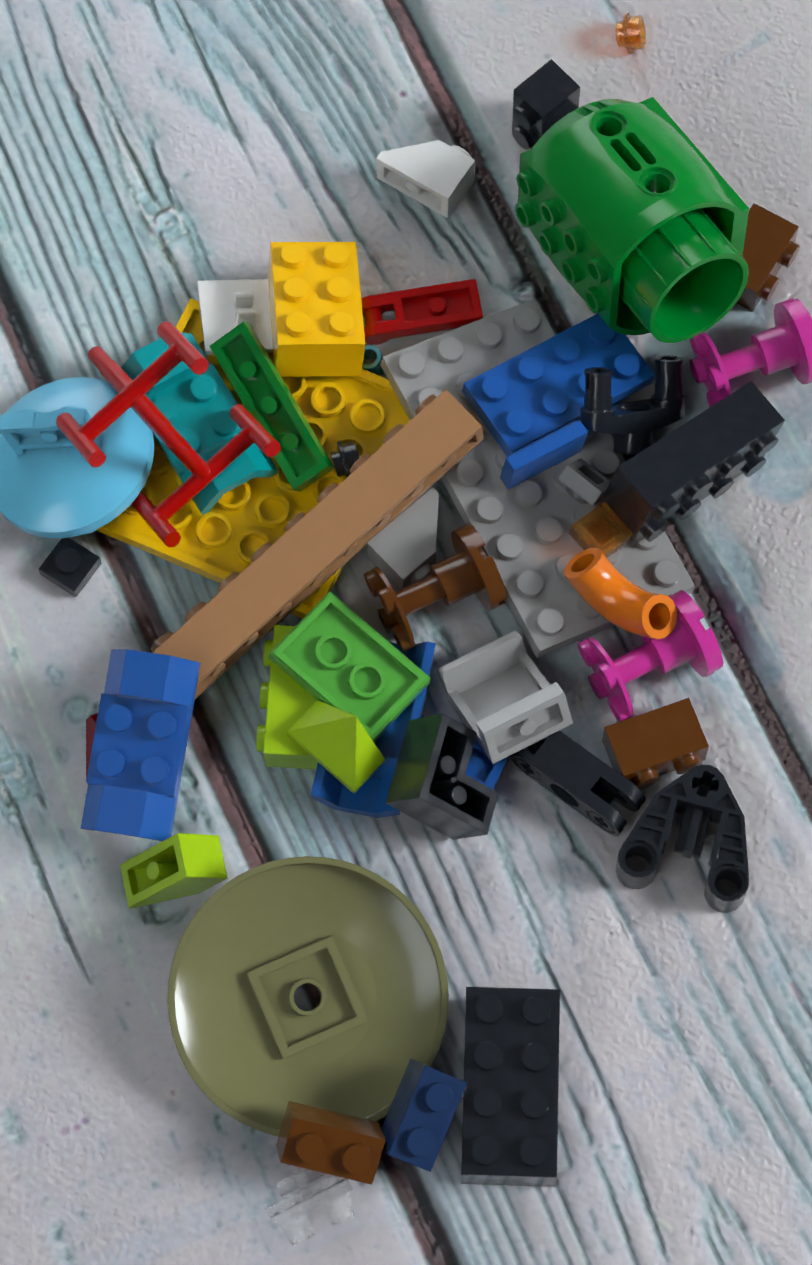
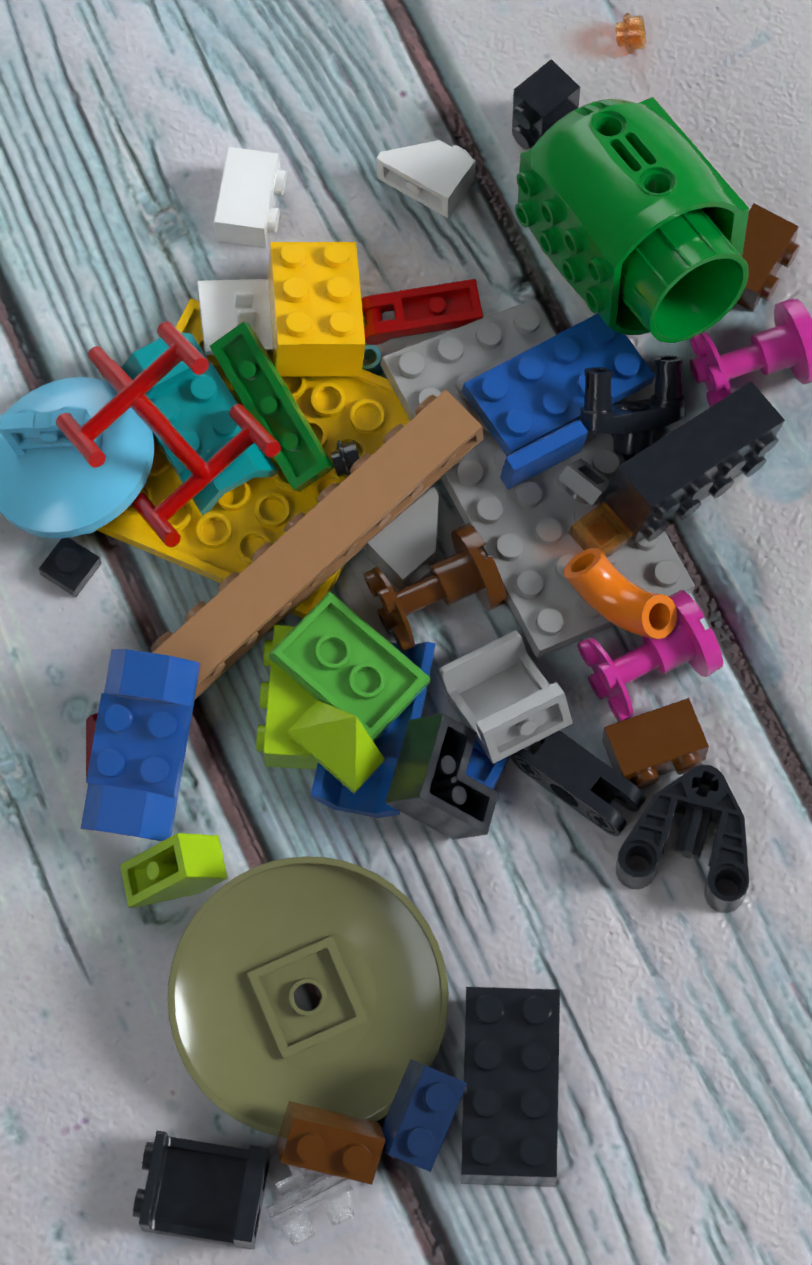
(202, 1190): none -> black panel
(248, 197): none -> white brick

